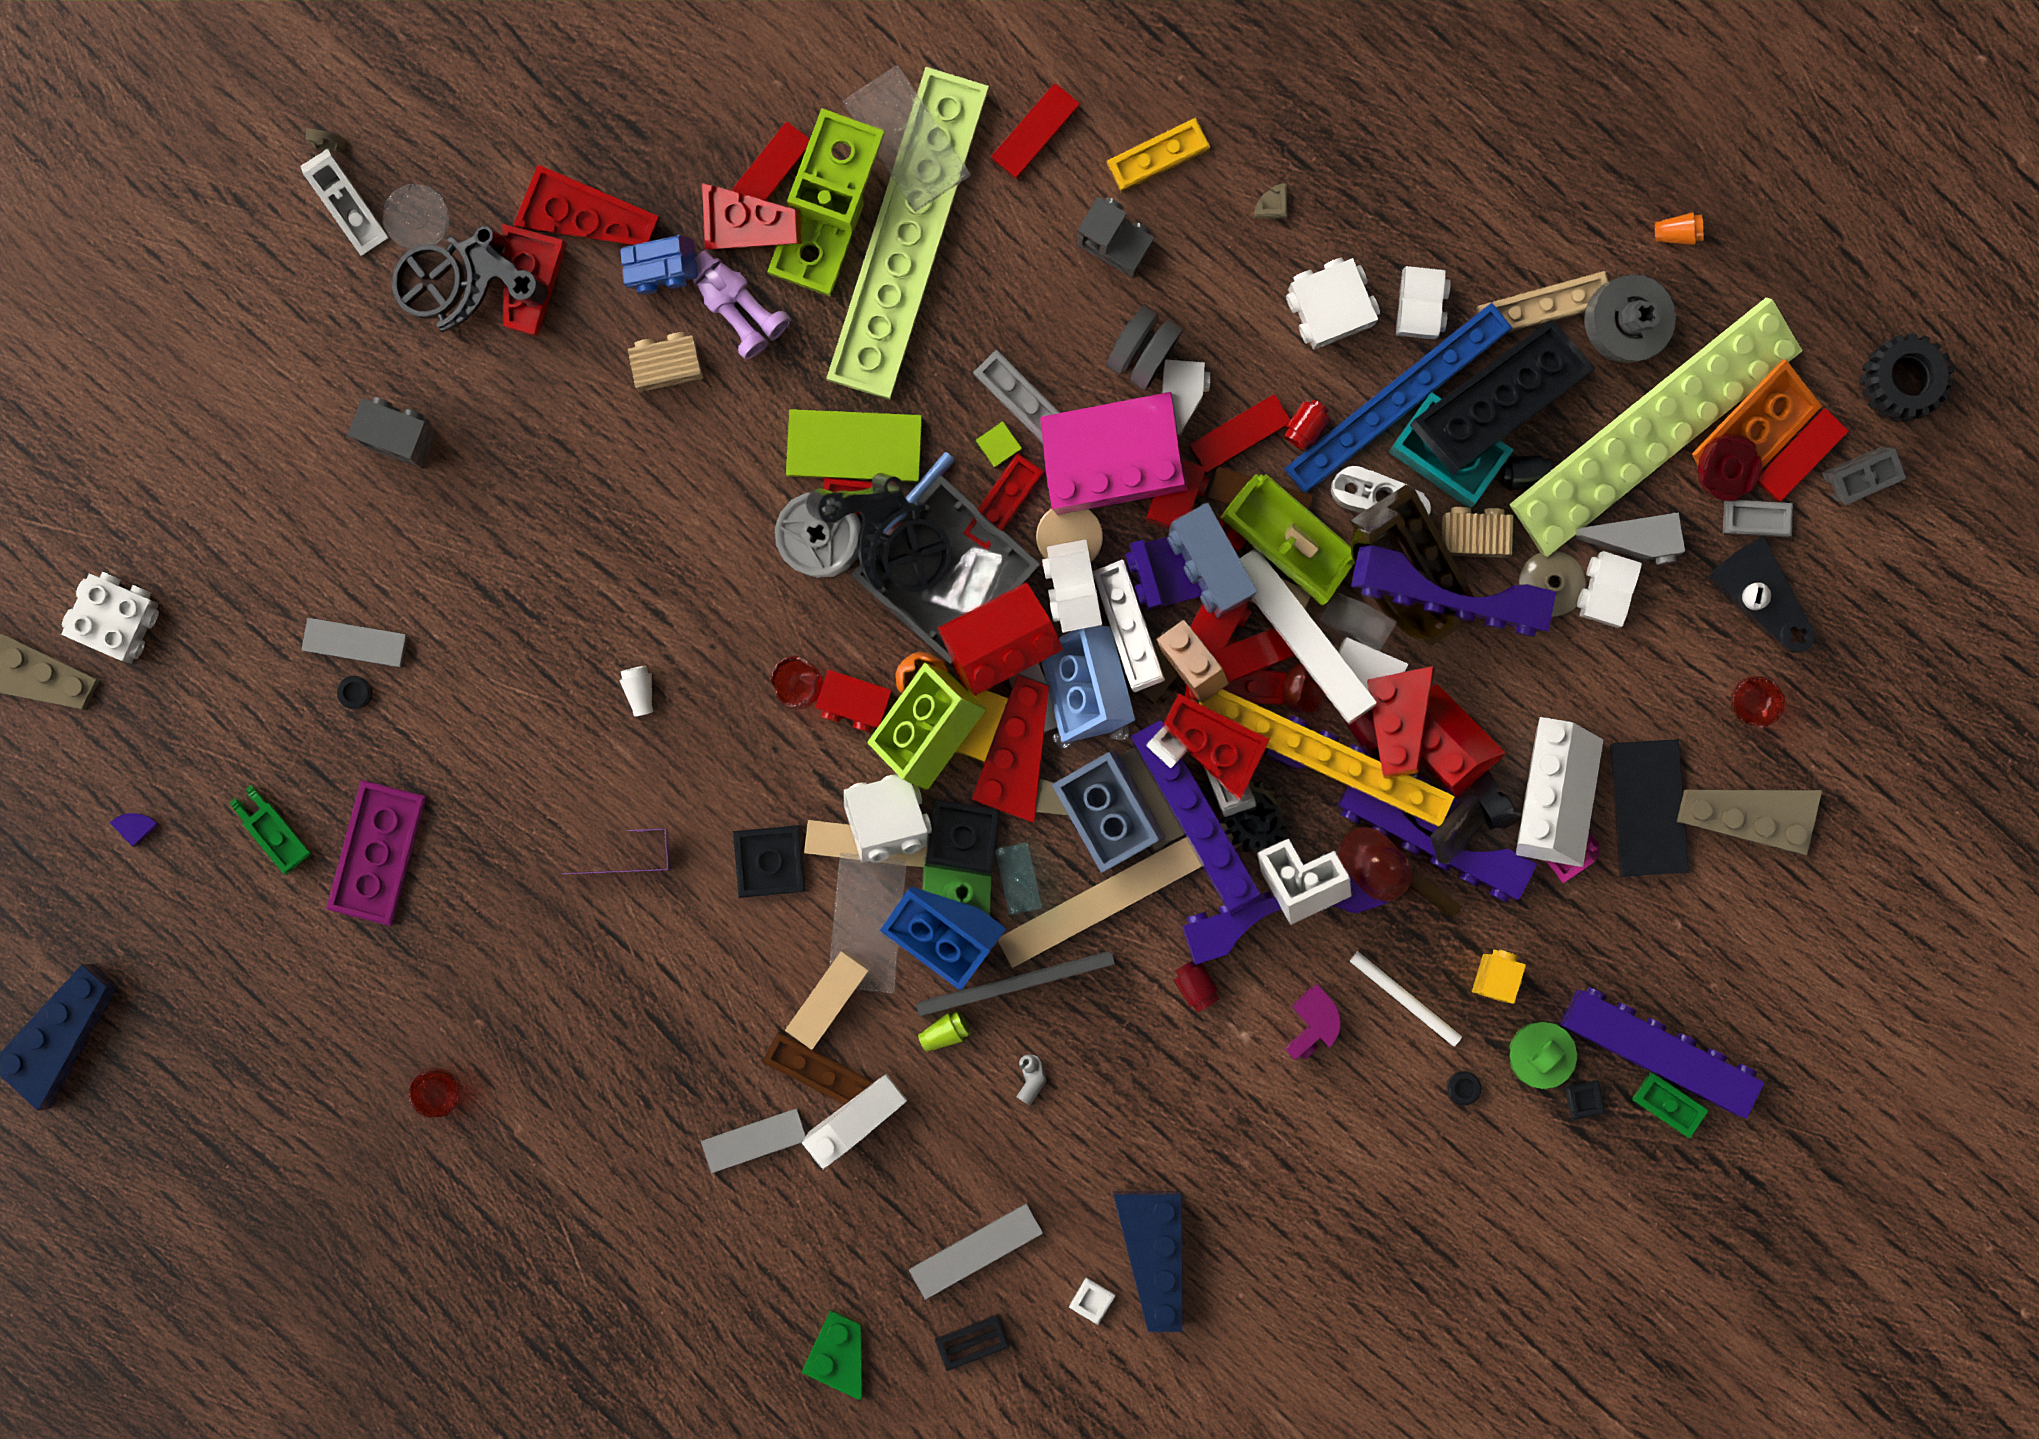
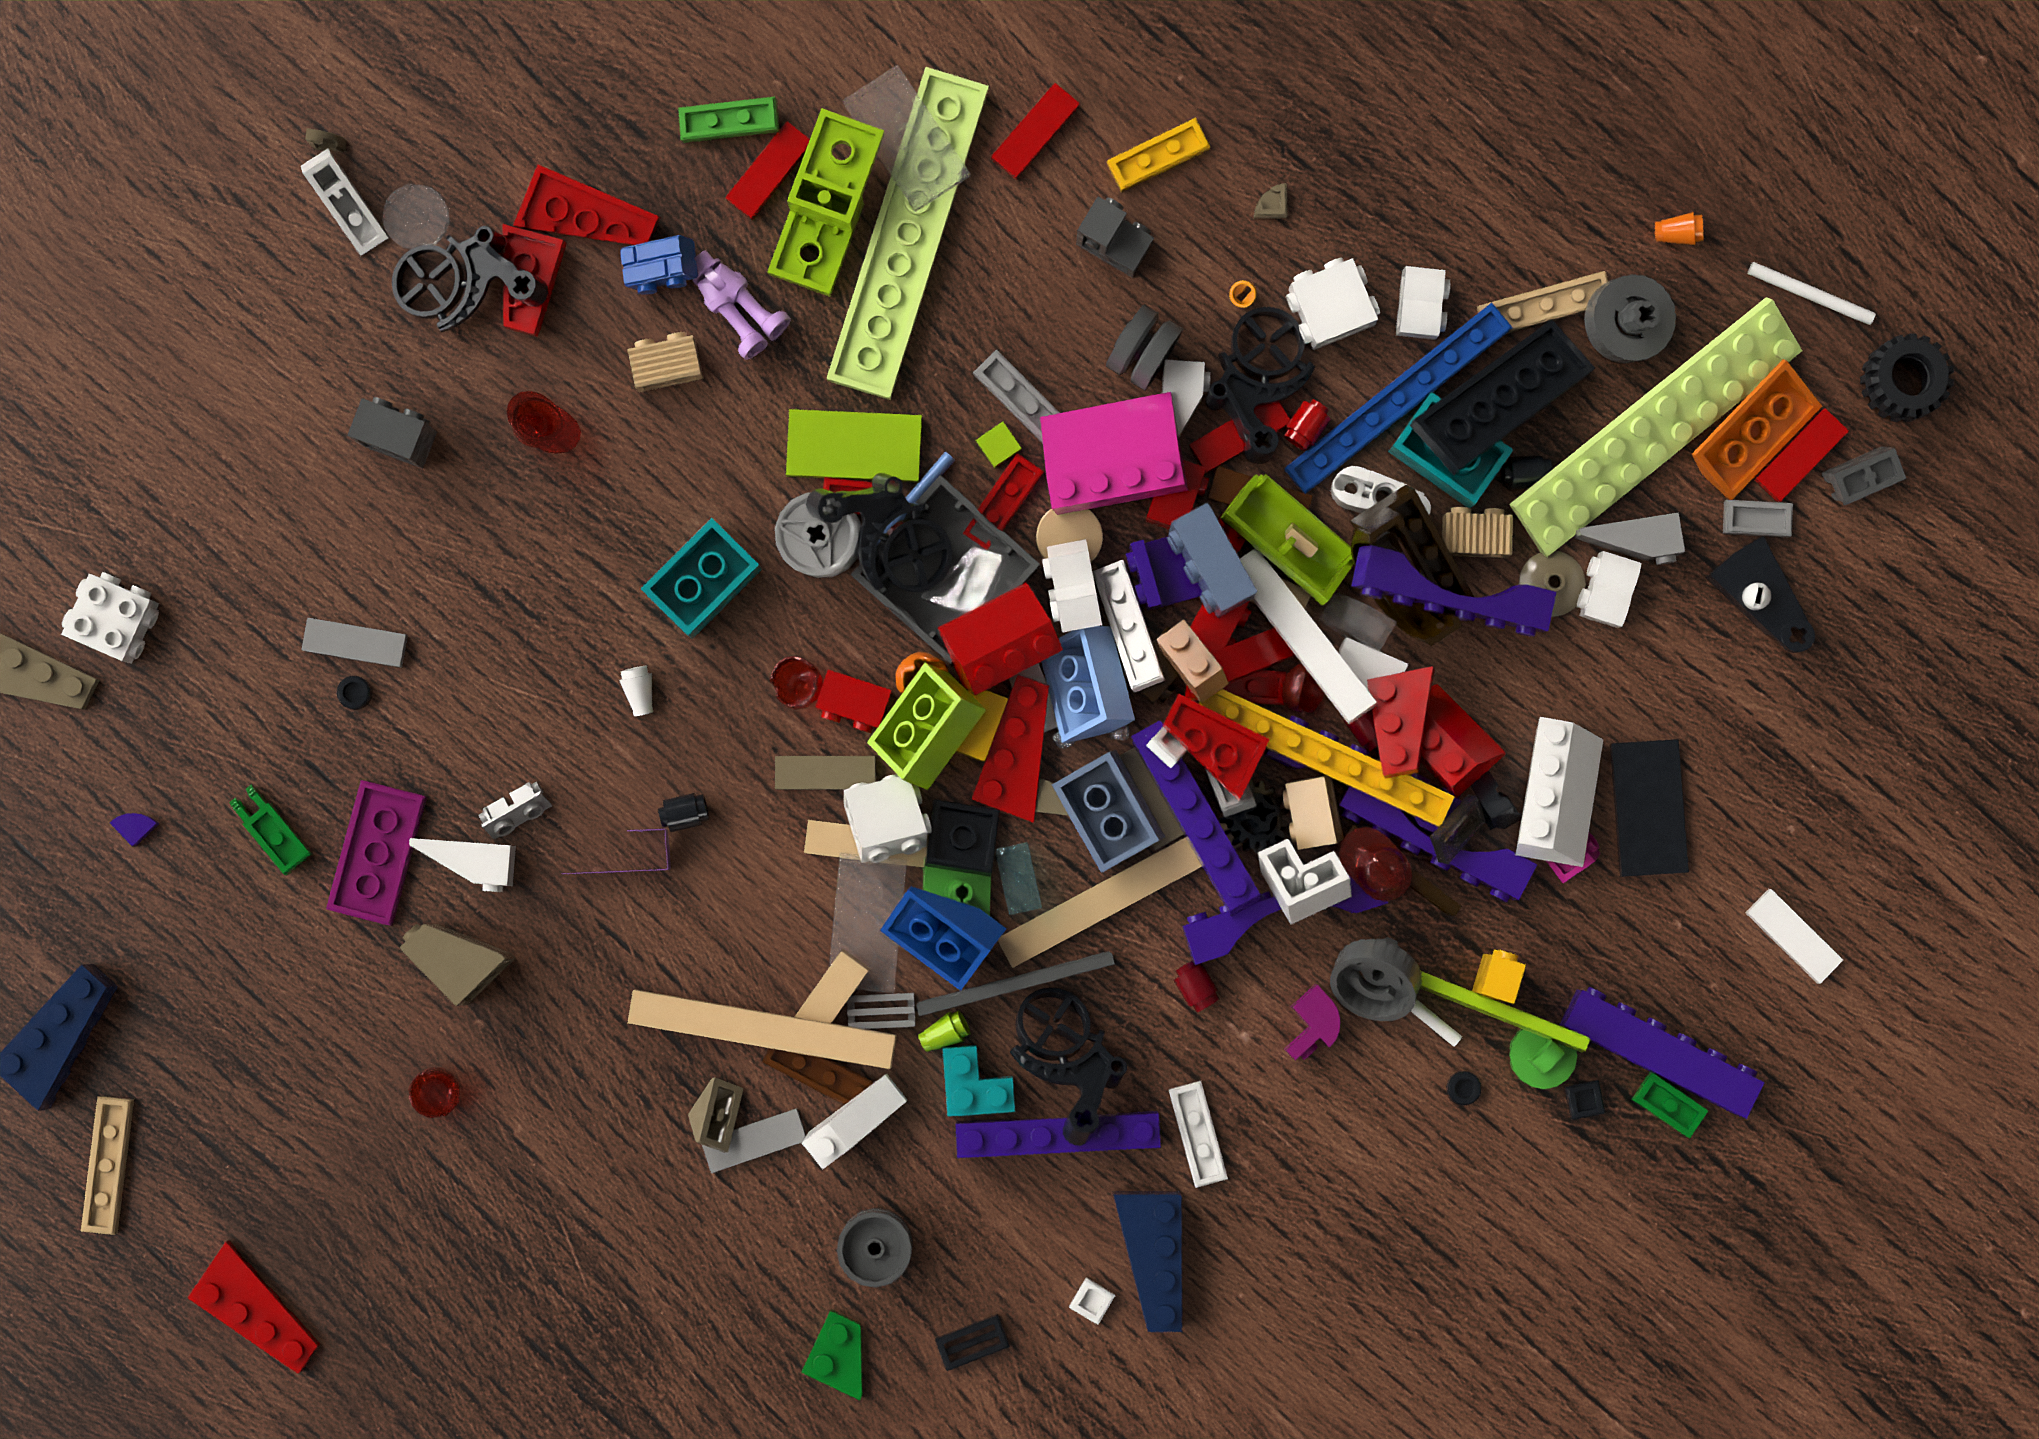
(107, 1165): none -> tan tile
(246, 1304): none -> red wing
(454, 961): none -> dark tan slope
(476, 862): none -> white slope
(501, 819): none -> light grey hinge
(542, 423): none -> clear red piece
(684, 812): none -> black brick
(701, 578): none -> teal brick
(715, 1114): none -> dark tan slope
(729, 119): none -> bright green tile
(746, 221): wing -> none
(762, 1029): none -> tan tile
(769, 861): black tile -> none
(823, 772): none -> dark tan tile
(881, 1227): none -> dark grey wheel
(910, 1010): none -> light grey tile
(967, 1092): none -> teal brick
(975, 1251): light grey tile -> none
(1034, 1077): light grey arm -> none
(1046, 1135): none -> dark purple arch
(1088, 1073): none -> black piece
(1198, 1134): none -> white tile
(1238, 288): none -> light orange hinge
(1241, 394): none -> black piece
(1313, 812): none -> tan brick
(1381, 965): none -> dark grey piece
(1504, 1012): none -> lime tile
(1729, 467): dark red tile -> none
(1757, 701): clear red hair -> none
(1760, 816): dark tan wing -> none
(1794, 936): none -> white tile
(1811, 293): none -> white bar

